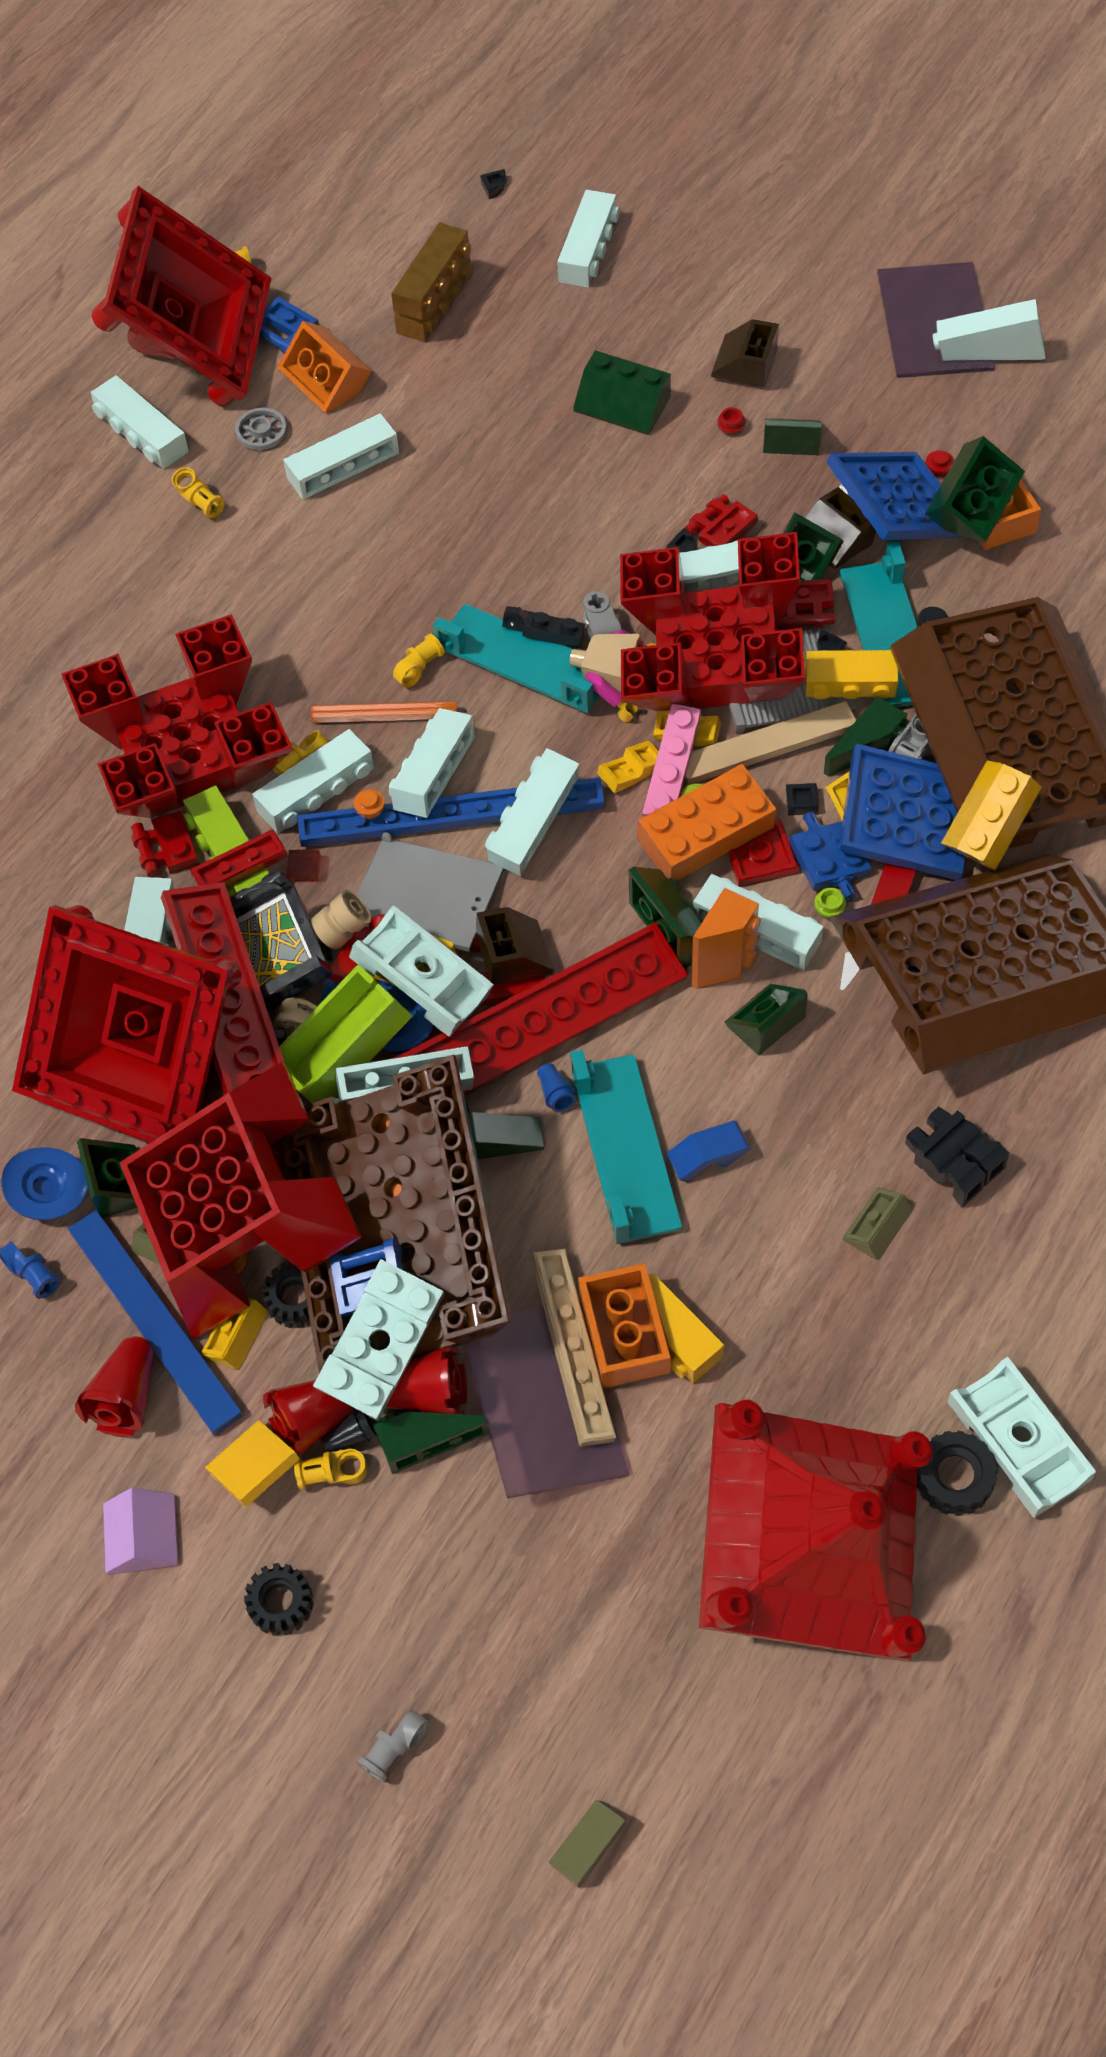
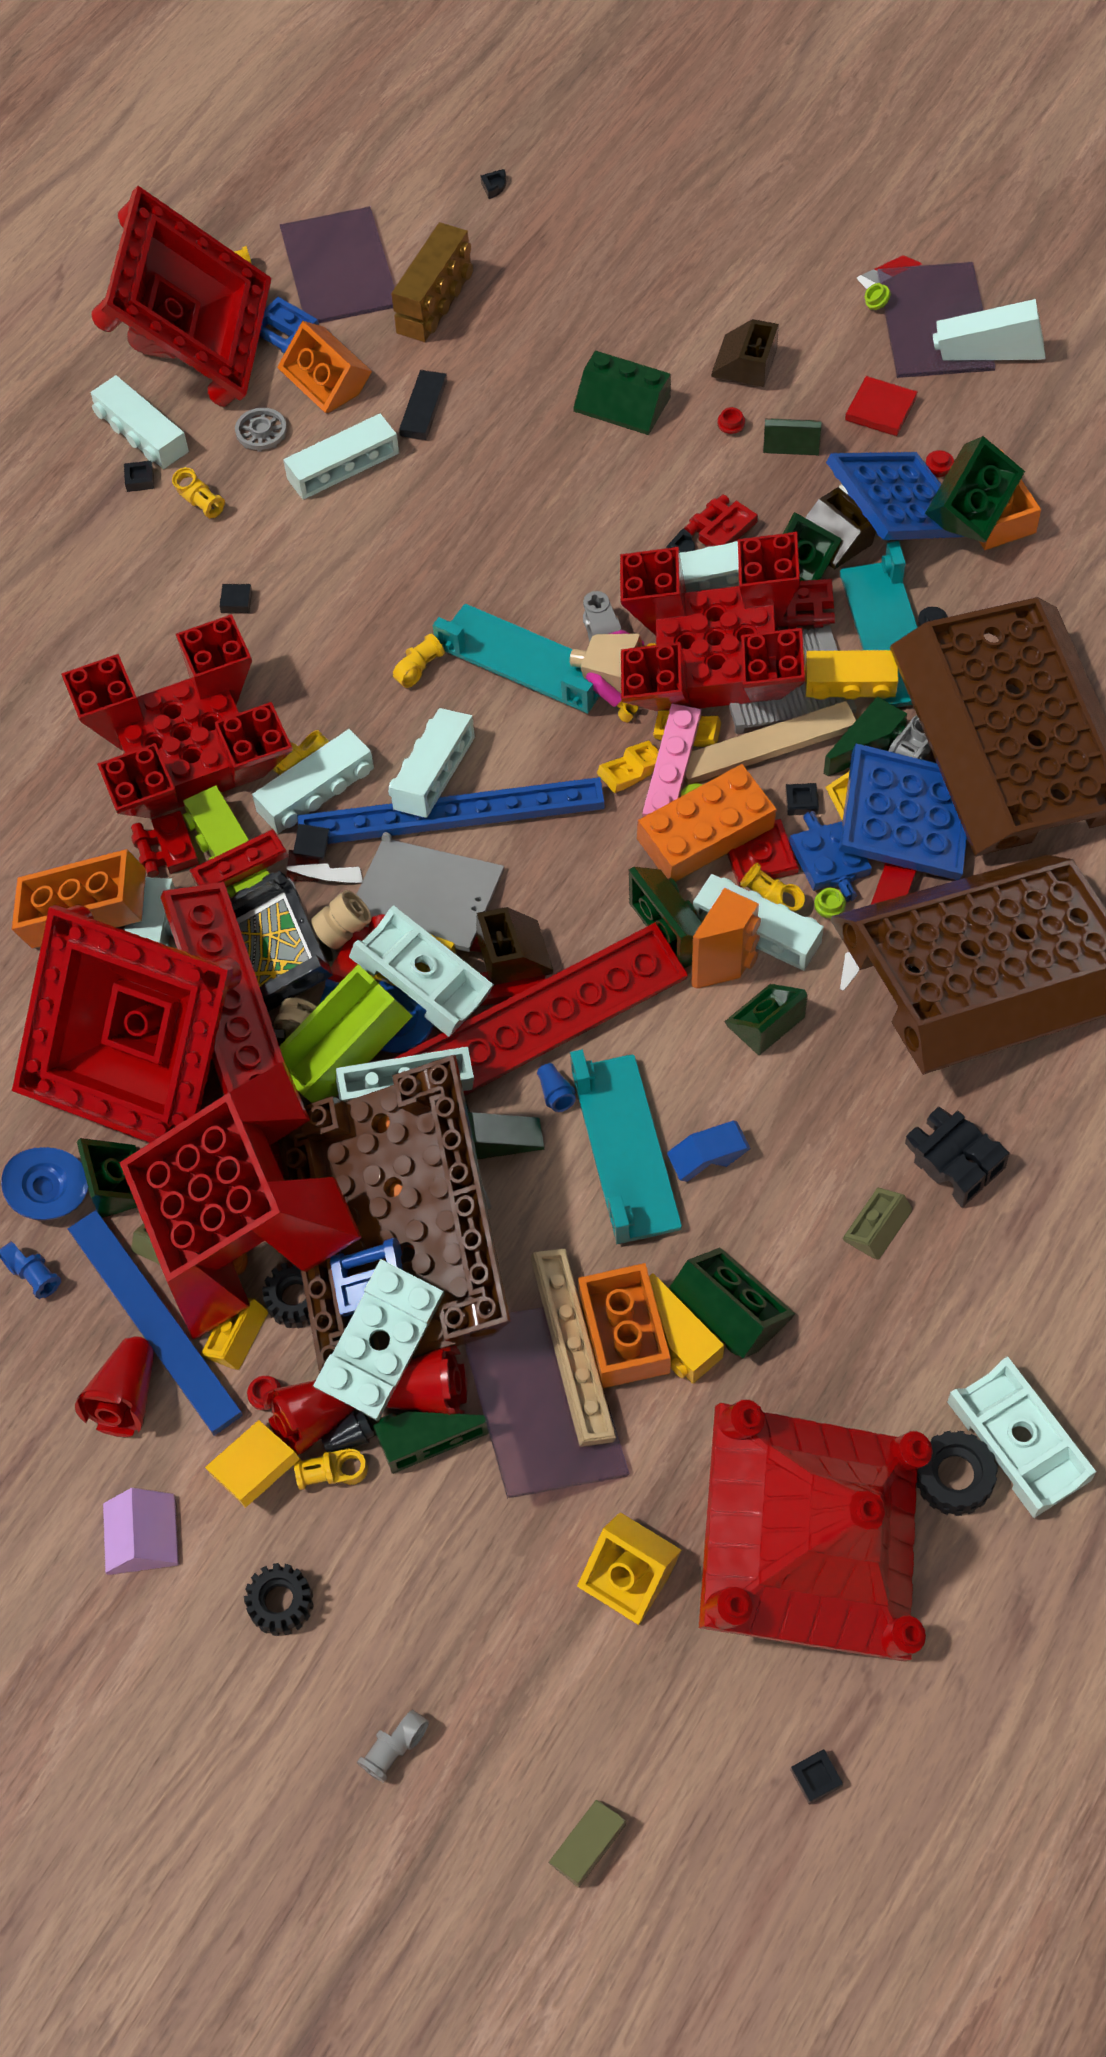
(104, 884): none -> orange brick
(139, 476): none -> black tile
(235, 598): none -> black tile
(258, 1388): none -> red plate
(311, 842): none -> black tile
(324, 872): none -> white sticker
(338, 265): none -> clear purple piece
(369, 803): orange plate -> none
(379, 711): orange axle -> none
(423, 405): none -> black tile
(532, 811): light aqua brick -> none
(544, 627): black hinge -> none
(588, 238): light aqua brick -> none
(628, 1567): none -> yellow slope
(730, 1302): none -> dark green slope
(770, 888): none -> yellow connector
(816, 1776): none -> black tile
(830, 642): black tile -> none
(871, 277): none -> sticker
(877, 296): none -> lime plate
(881, 406): none -> red tile
(991, 814): yellow slope -> none

